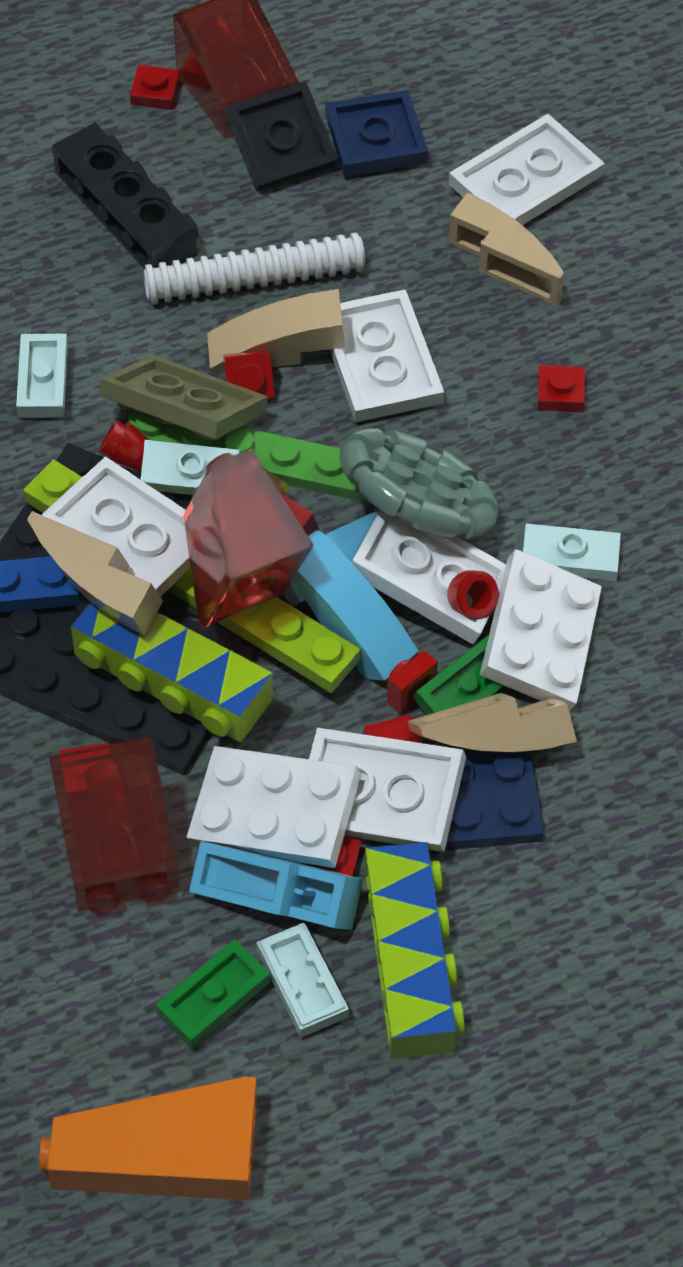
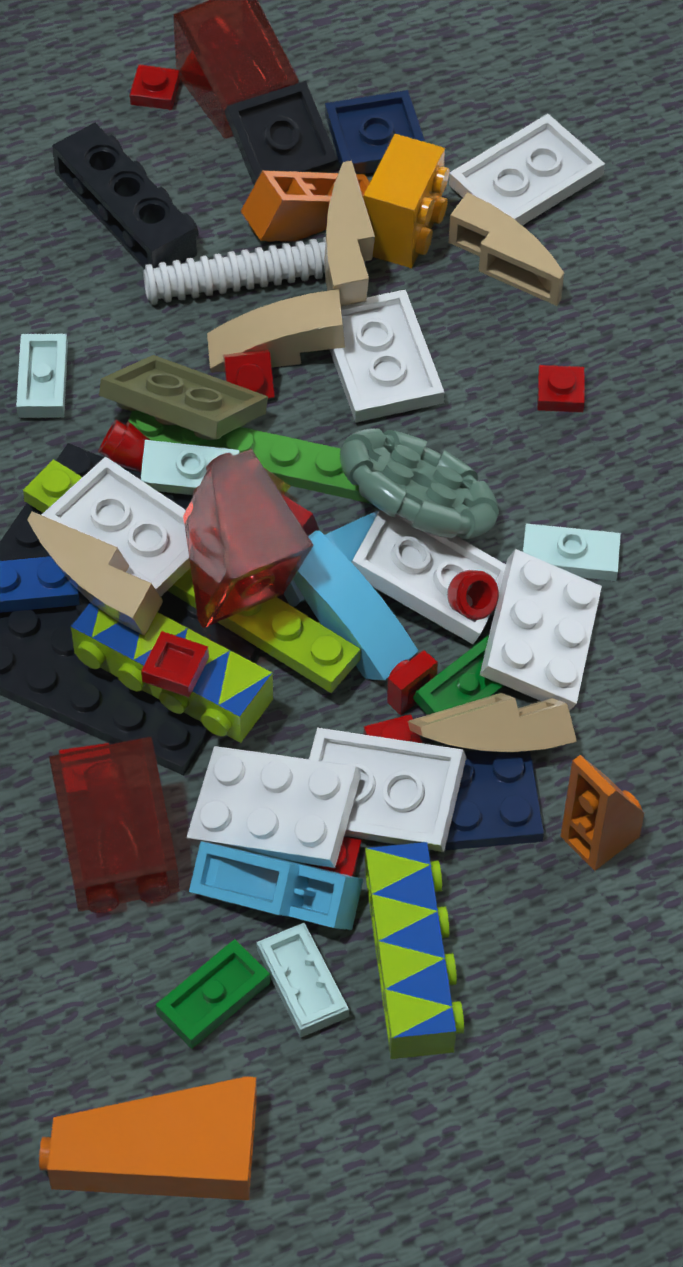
(175, 664): none -> red plate
(291, 204): none -> orange slope
(348, 239): none -> tan slope
(406, 199): none -> light orange brick
(598, 815): none -> orange slope

